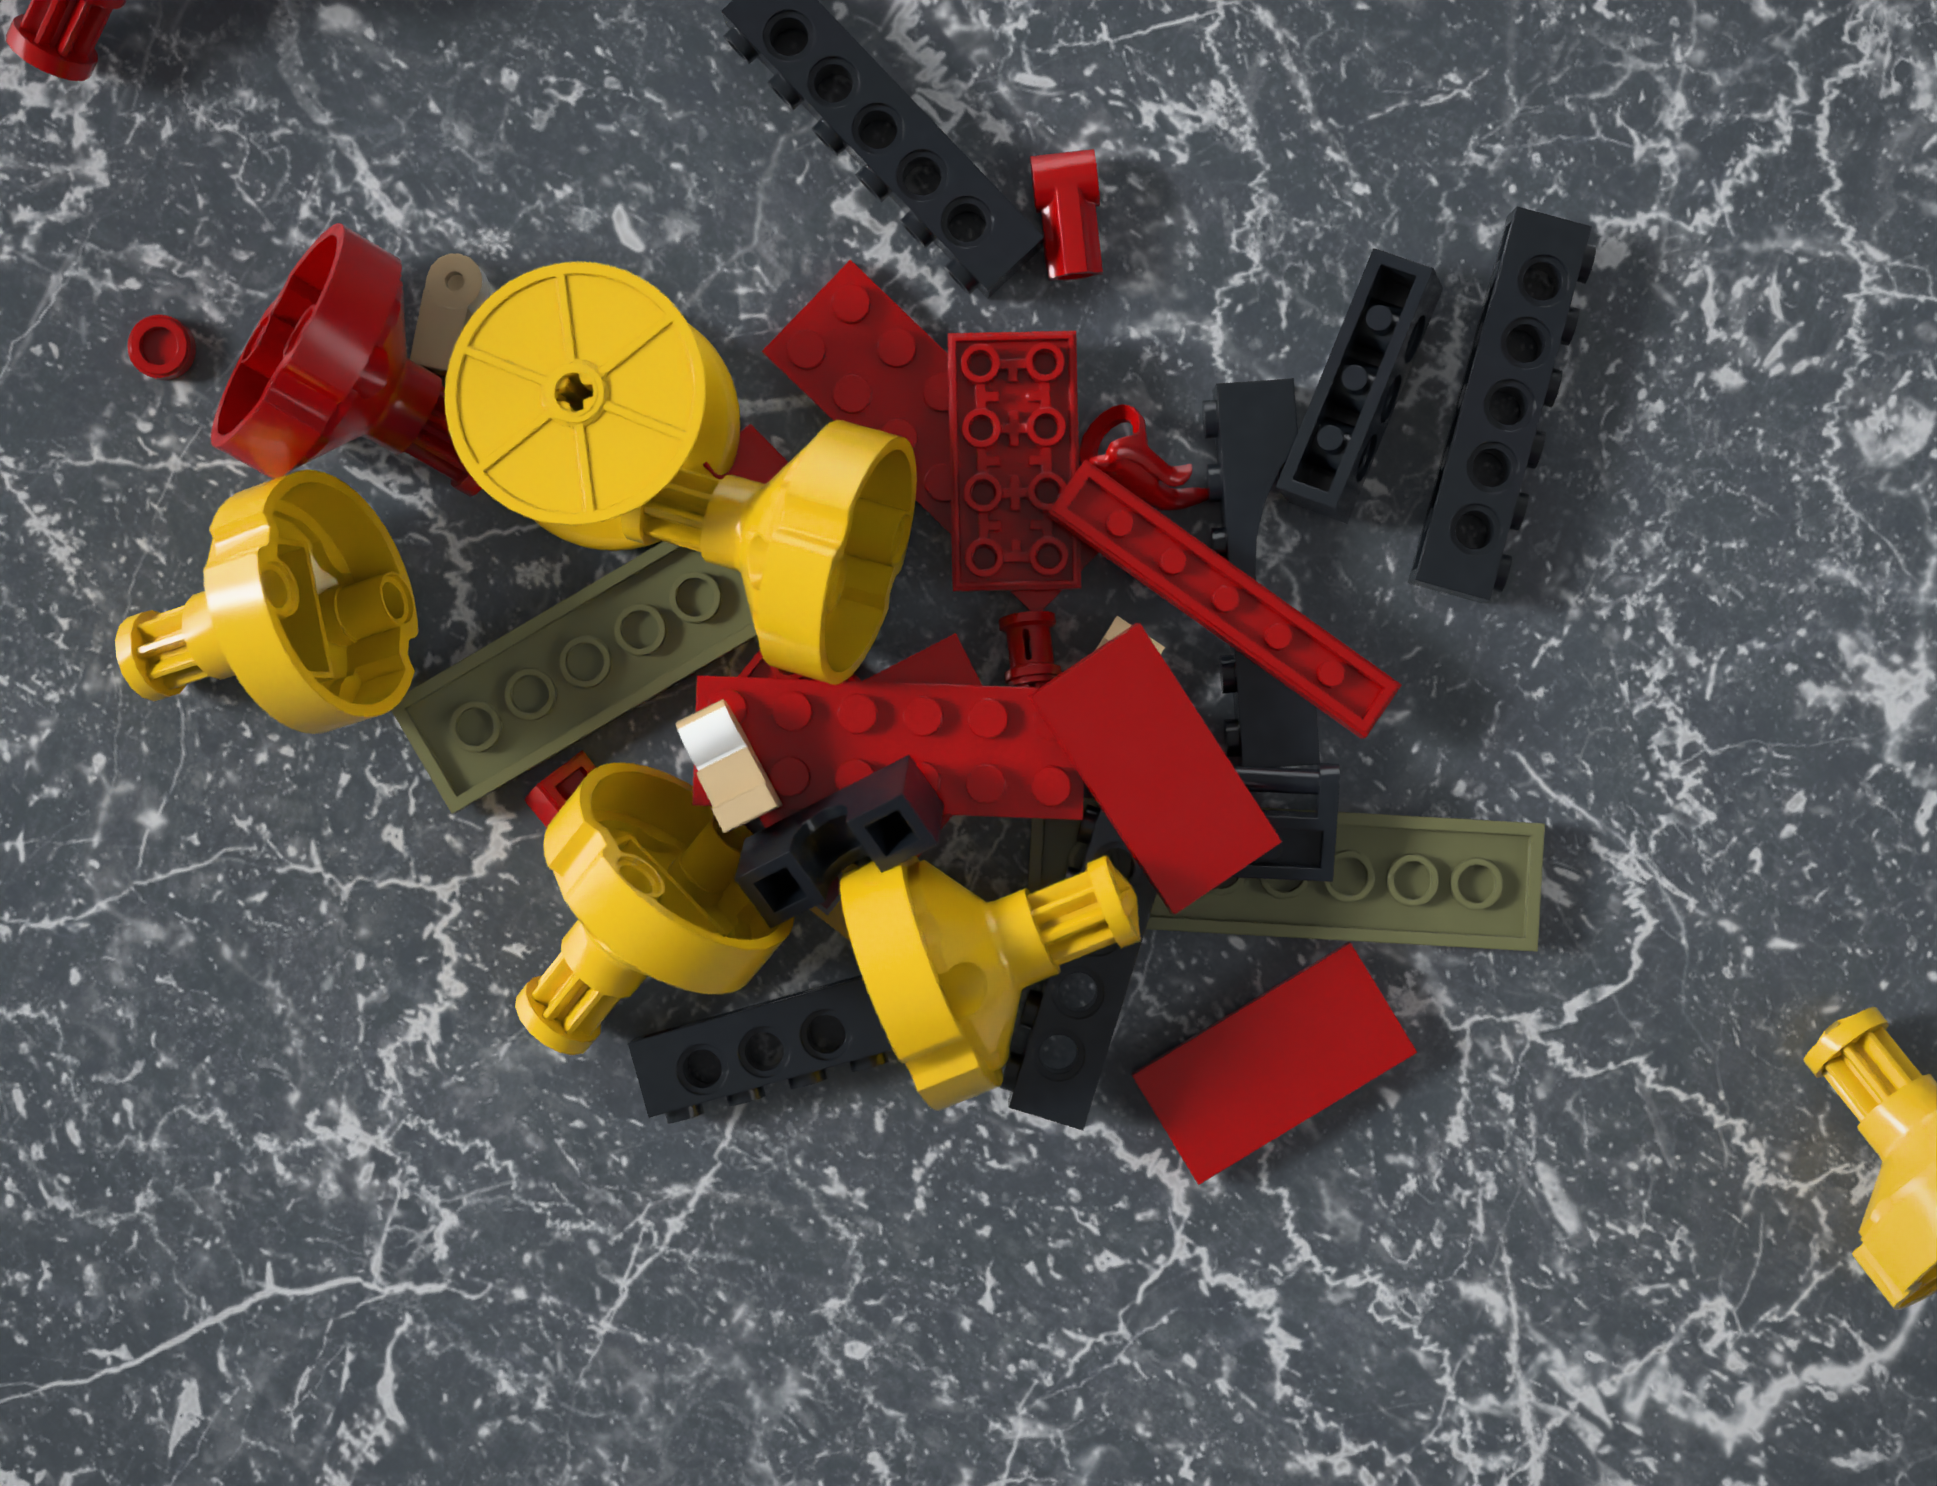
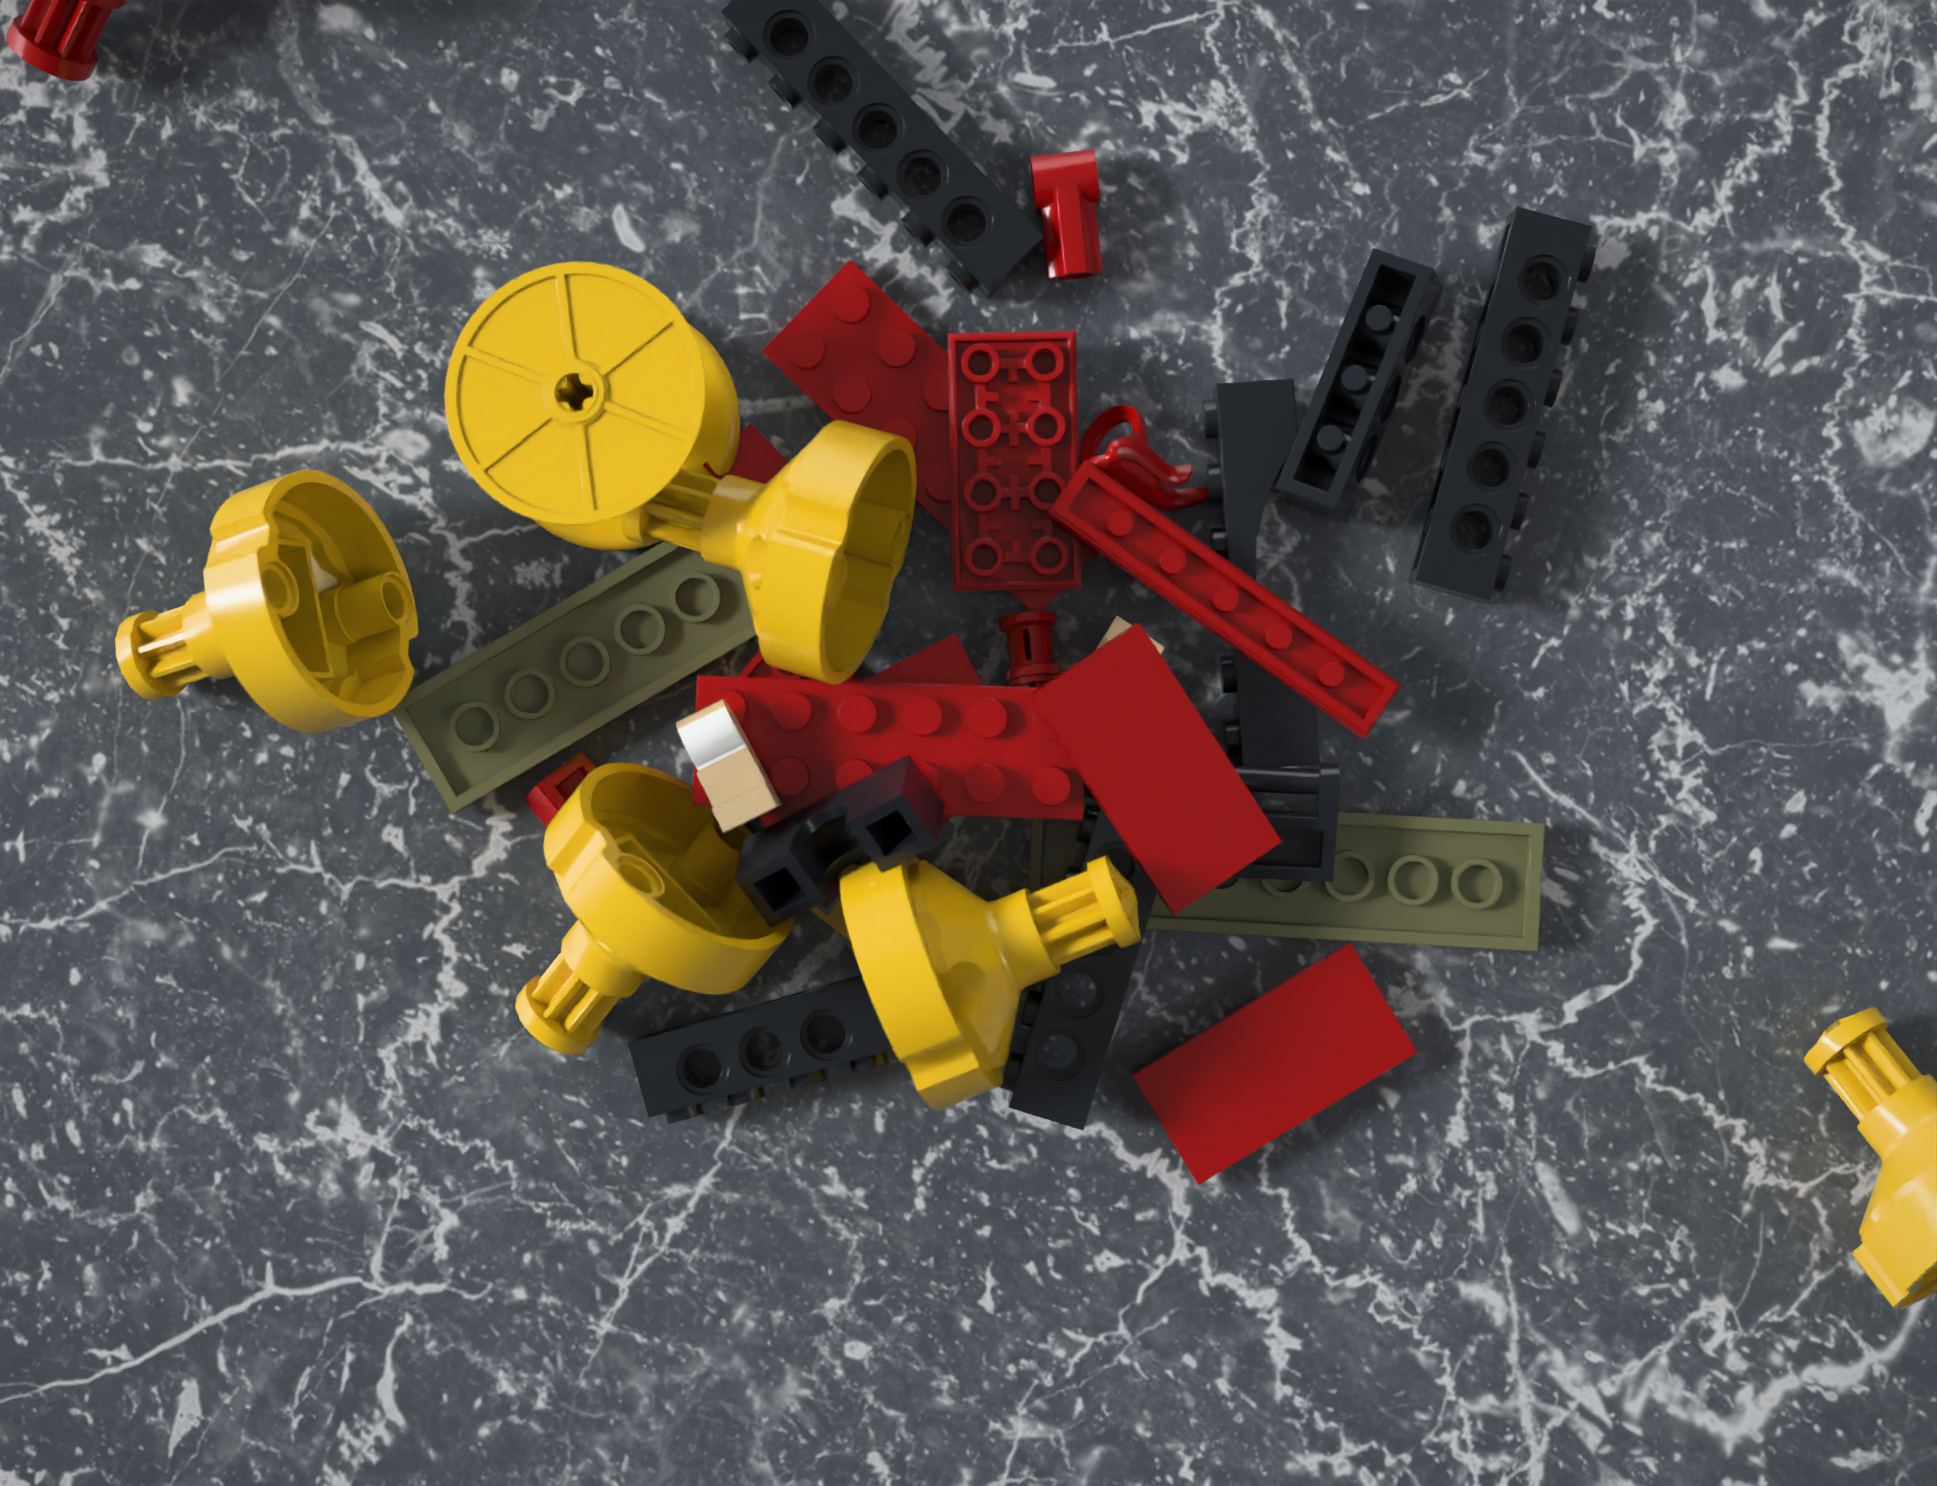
(161, 347): red tile -> none
(335, 369): red piece -> none
(450, 298): tan leg -> none

